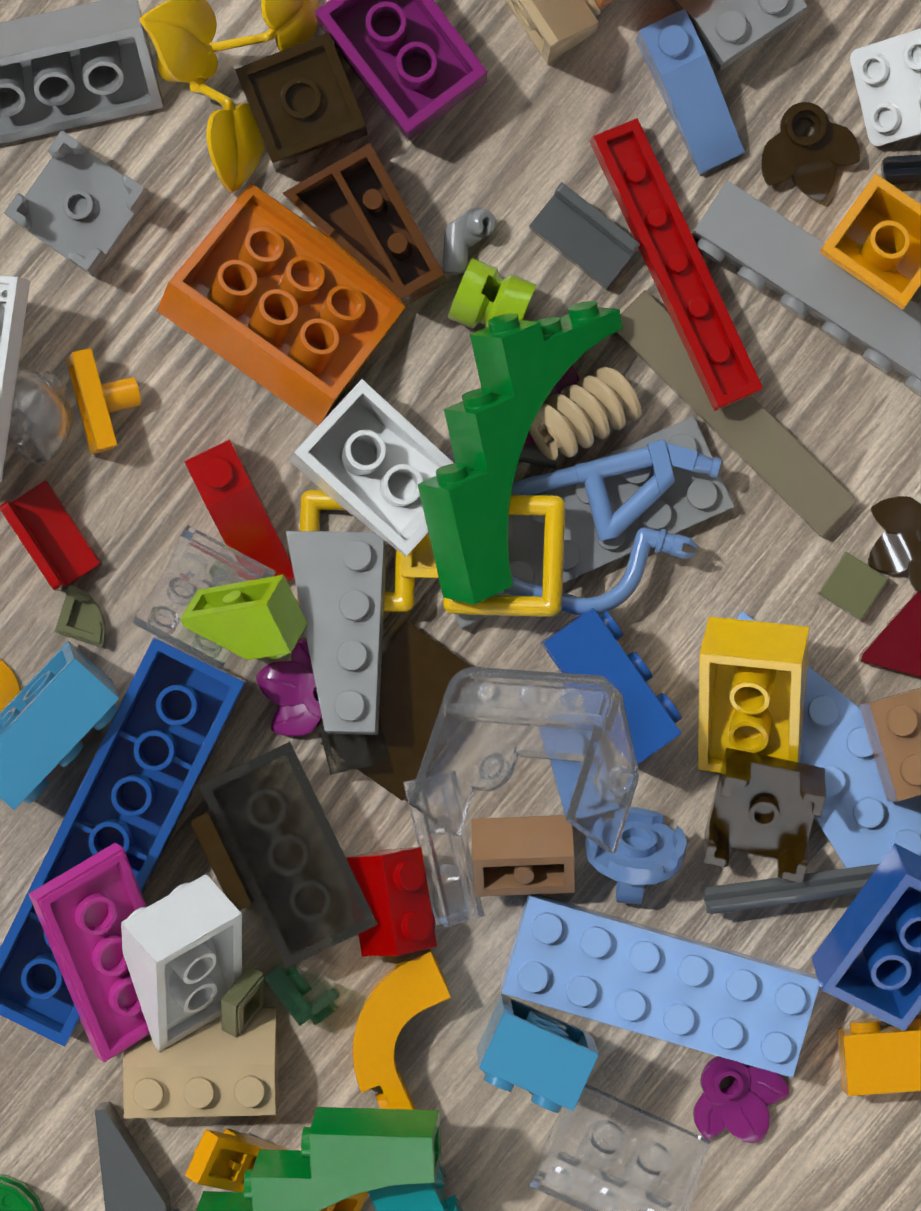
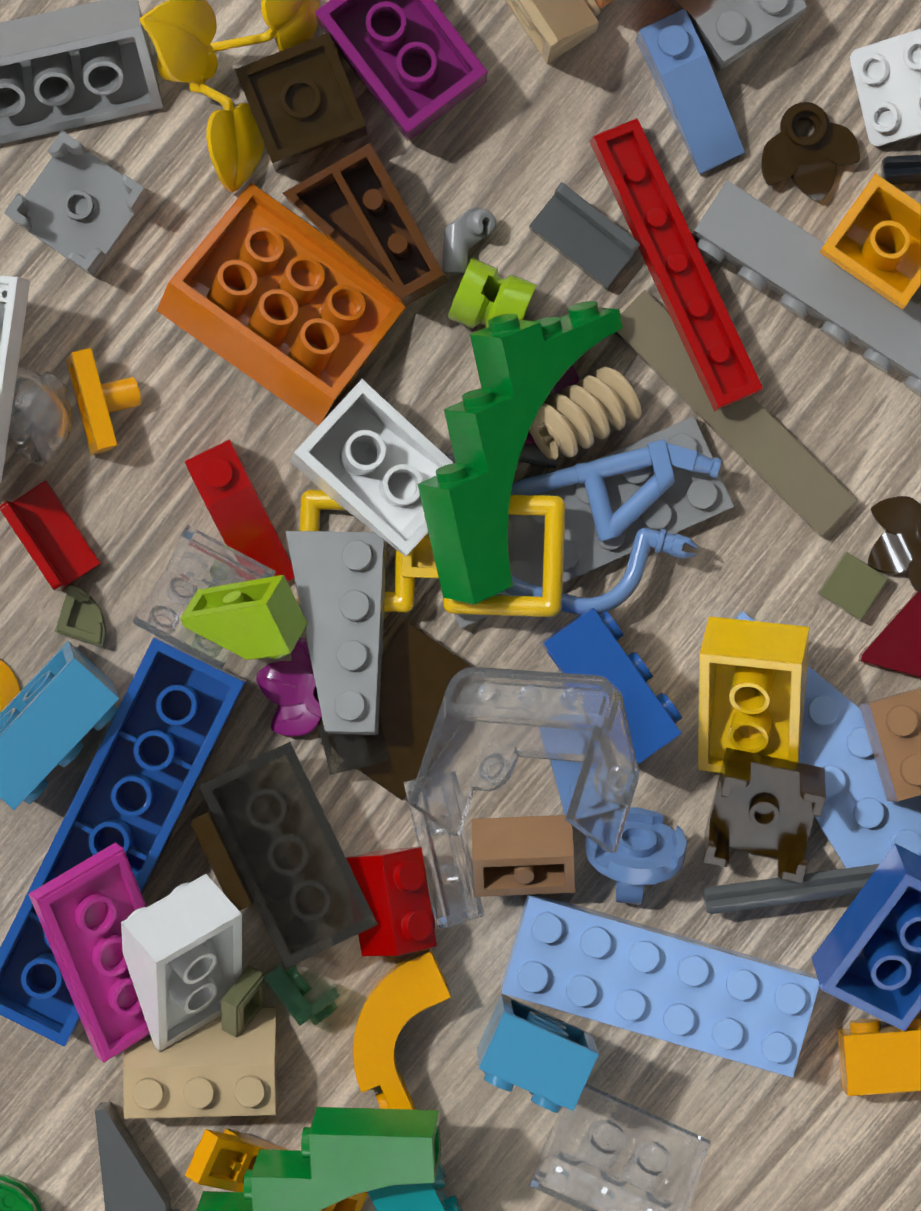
(739, 1106): magenta plate -> none

